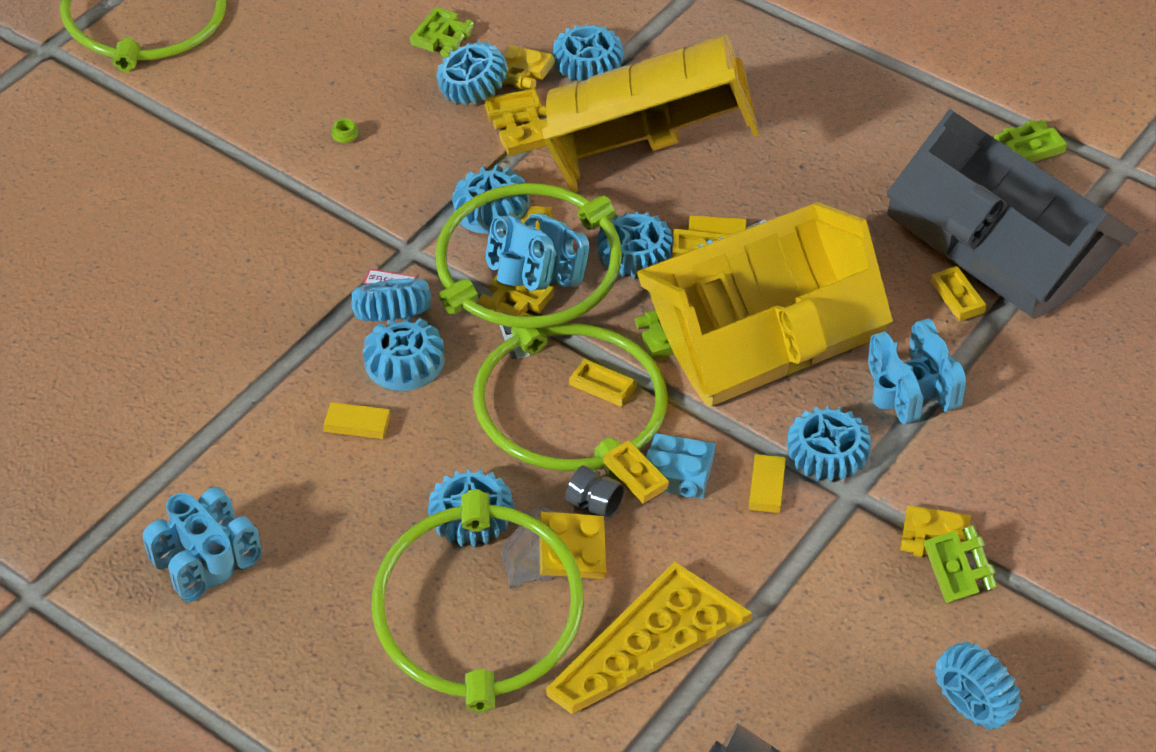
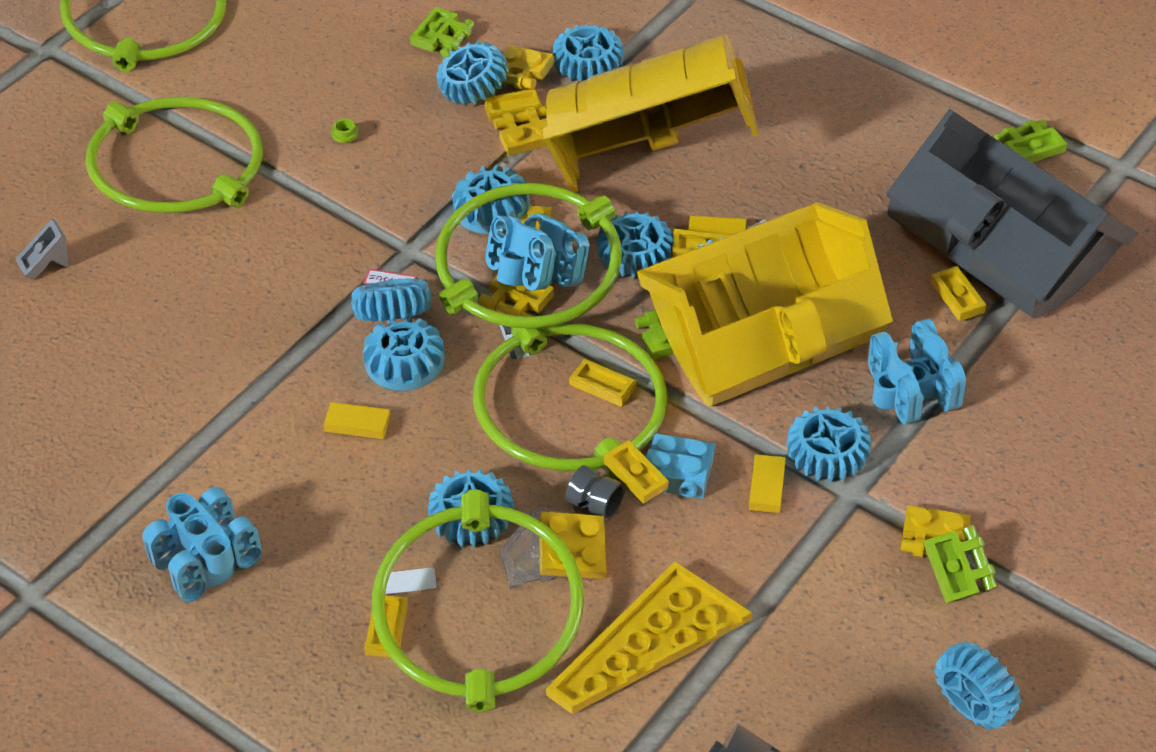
(45, 247): none -> light grey slope
(225, 187): none -> lime piece
(395, 613): none -> yellow tile
(411, 580): none -> white sticker

